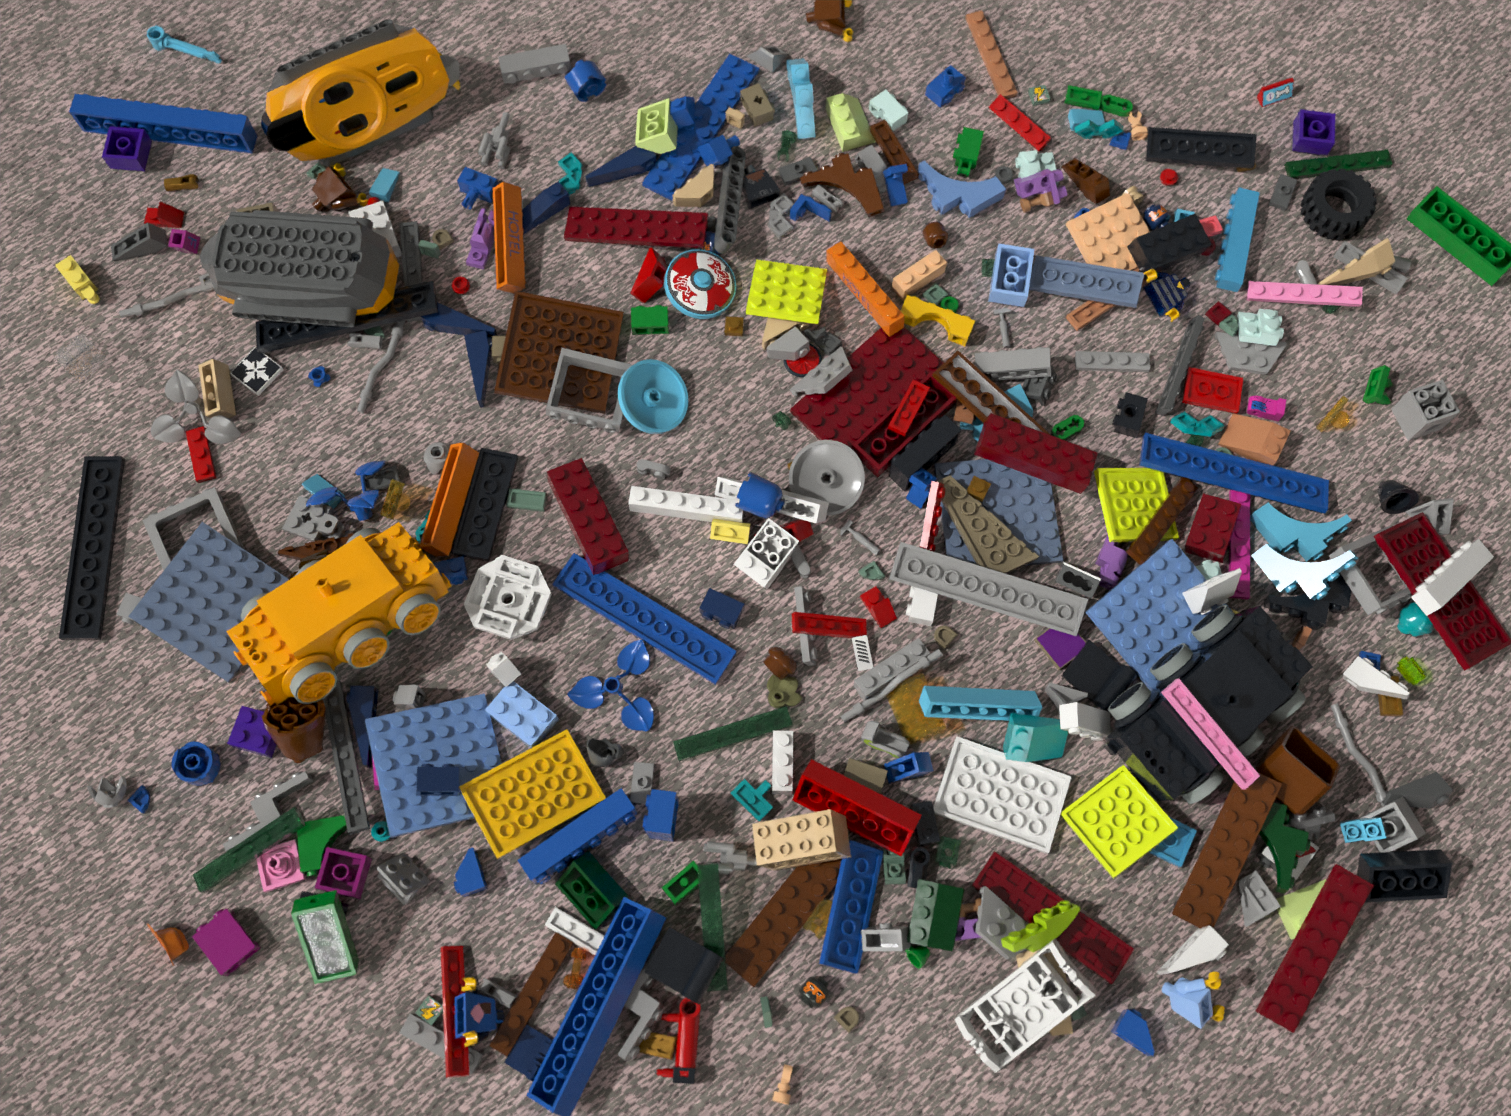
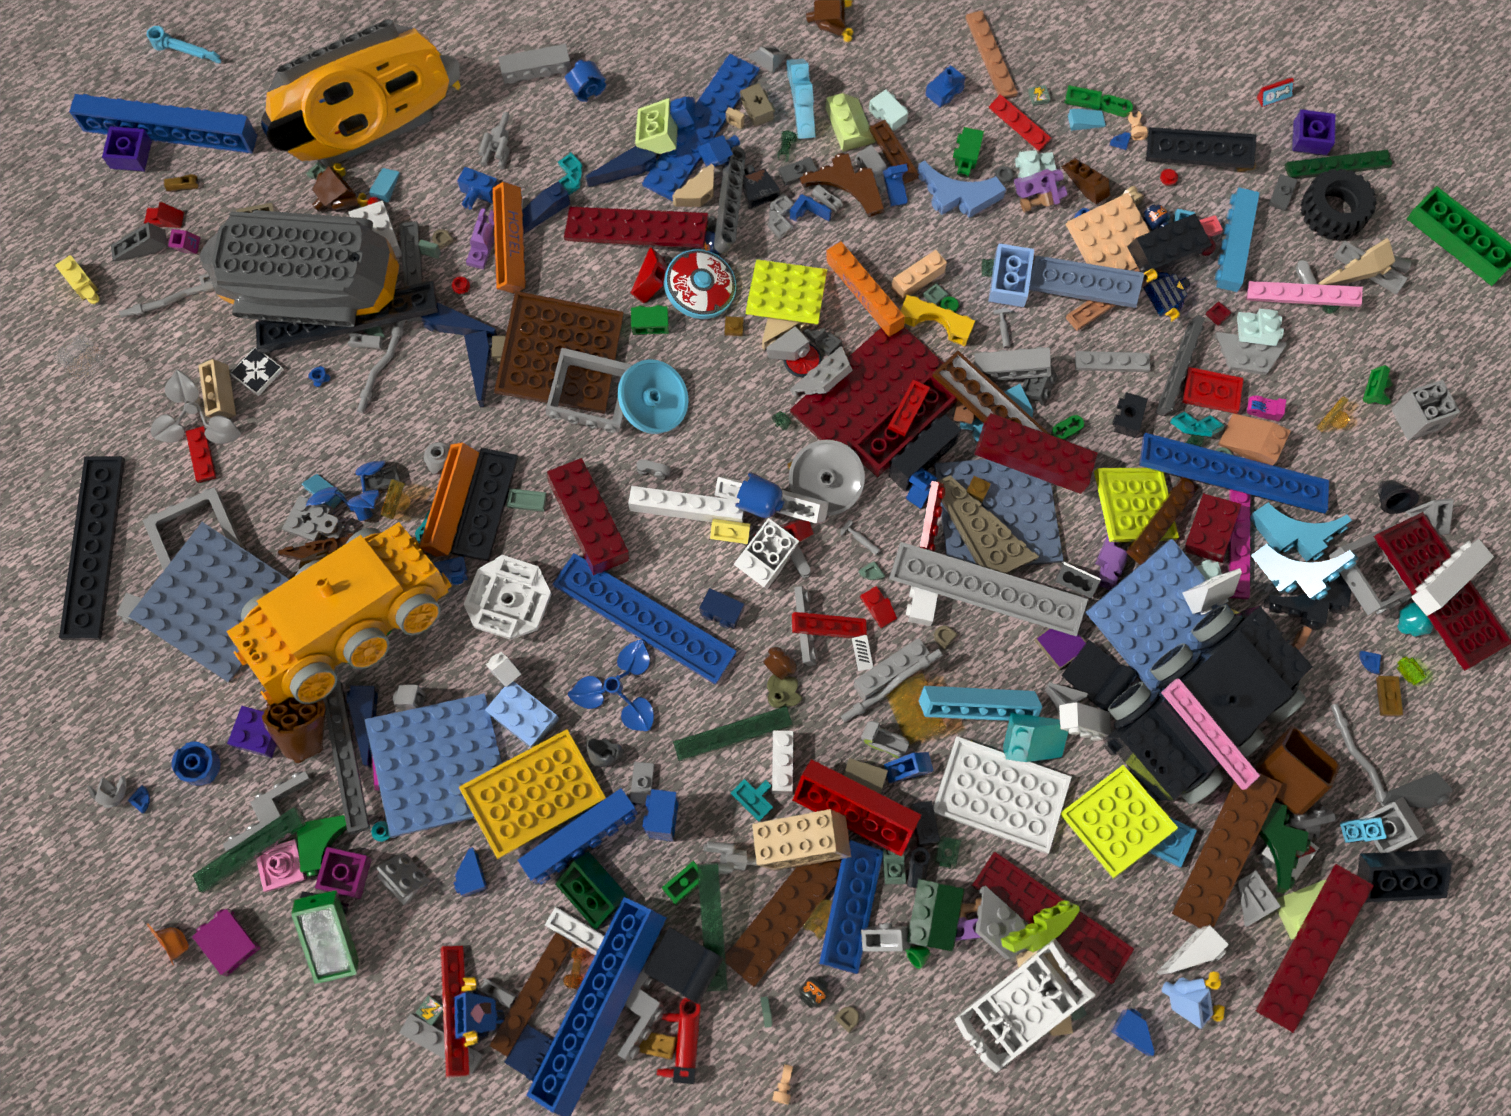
(437, 780): dark blue brick -> none
(935, 235): reddish brown head -> none
(1088, 129): teal tile -> none
(1229, 325): sand green tile -> none
(1368, 679): white slope -> none

